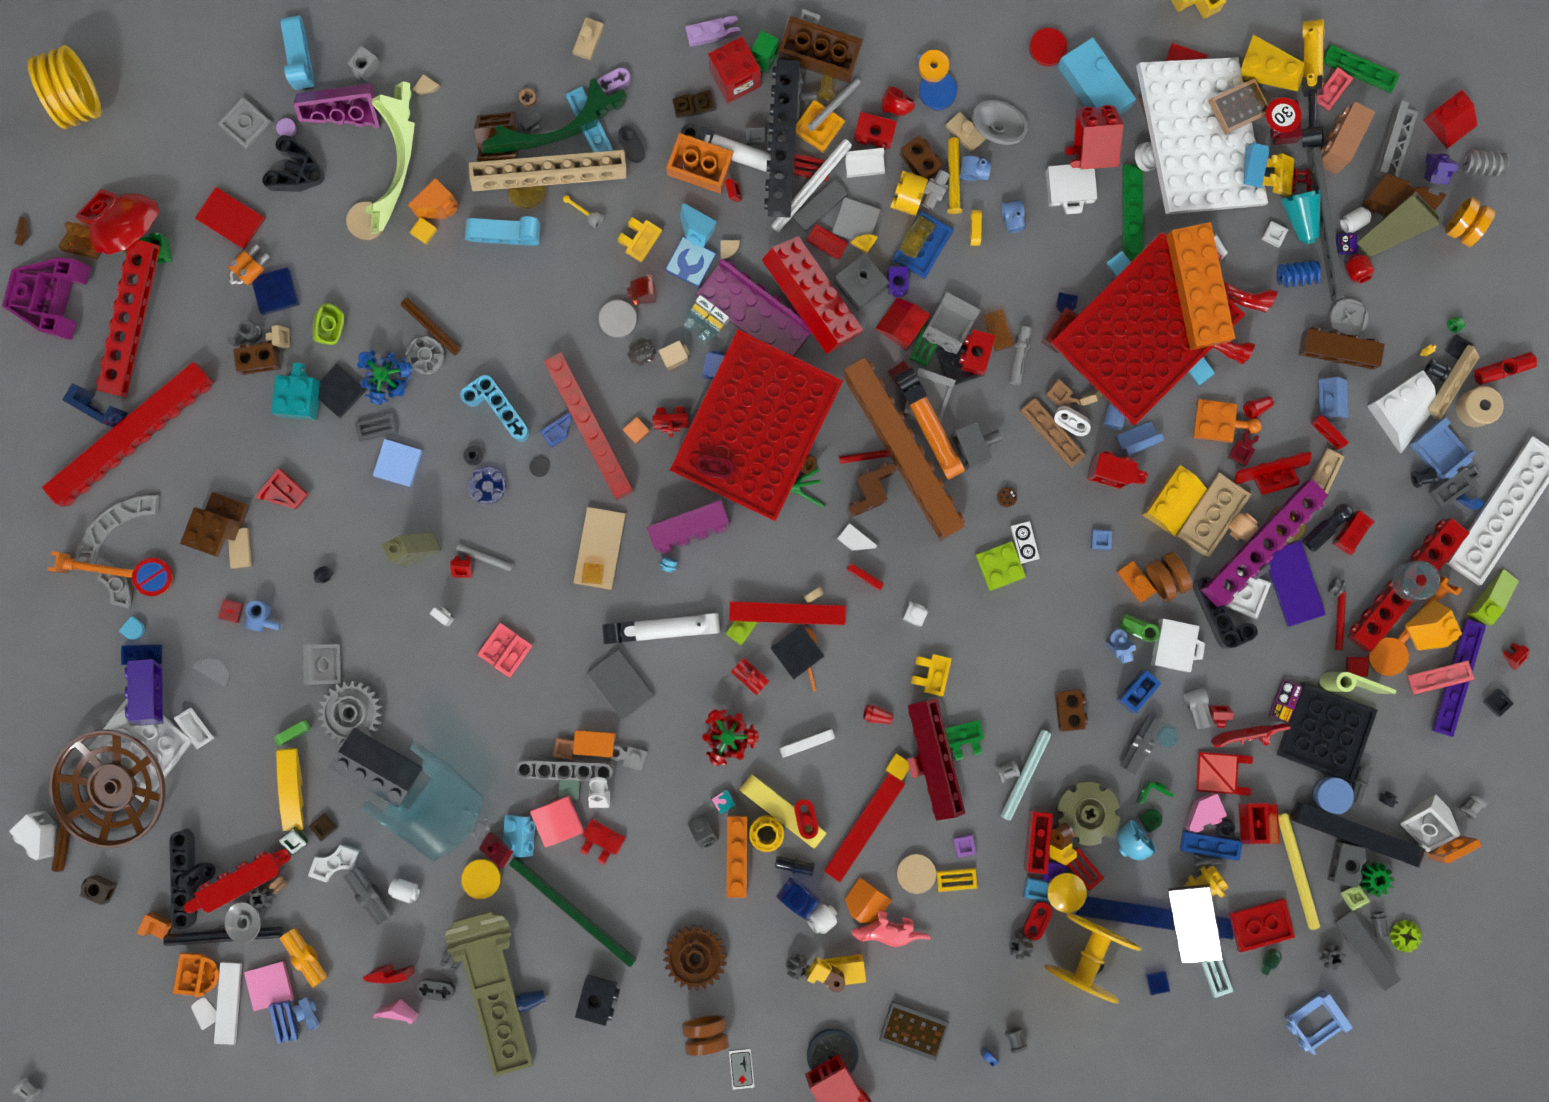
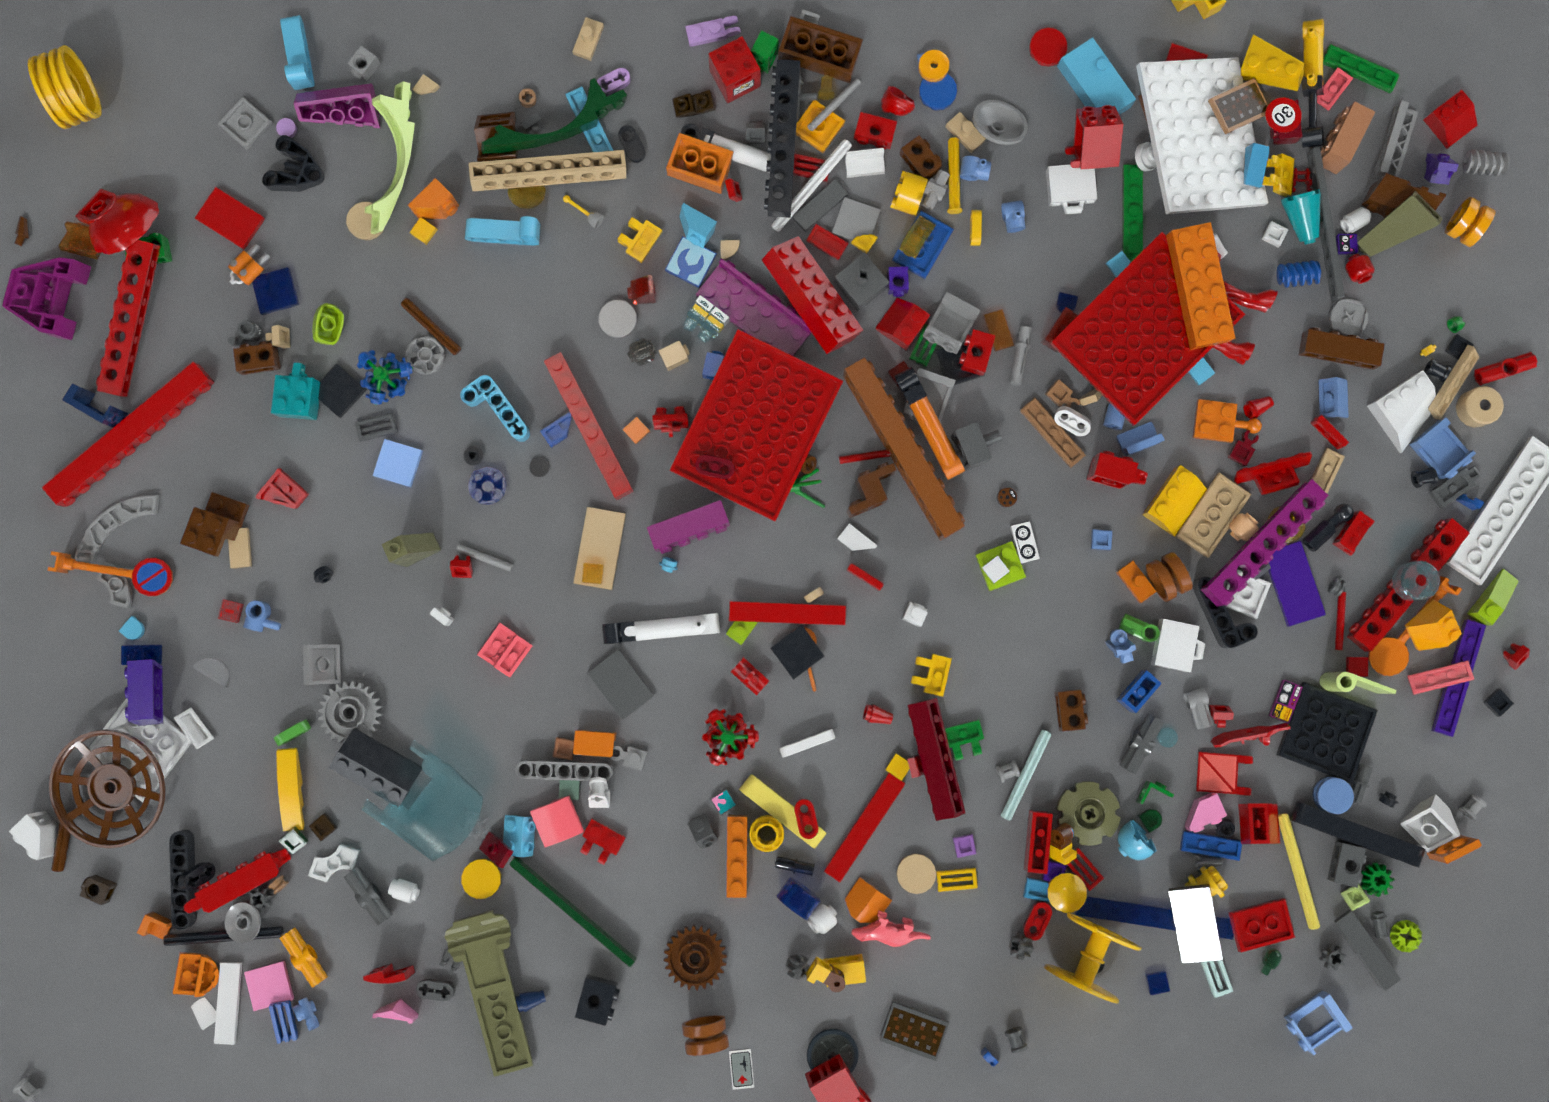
(995, 569): none -> white tile

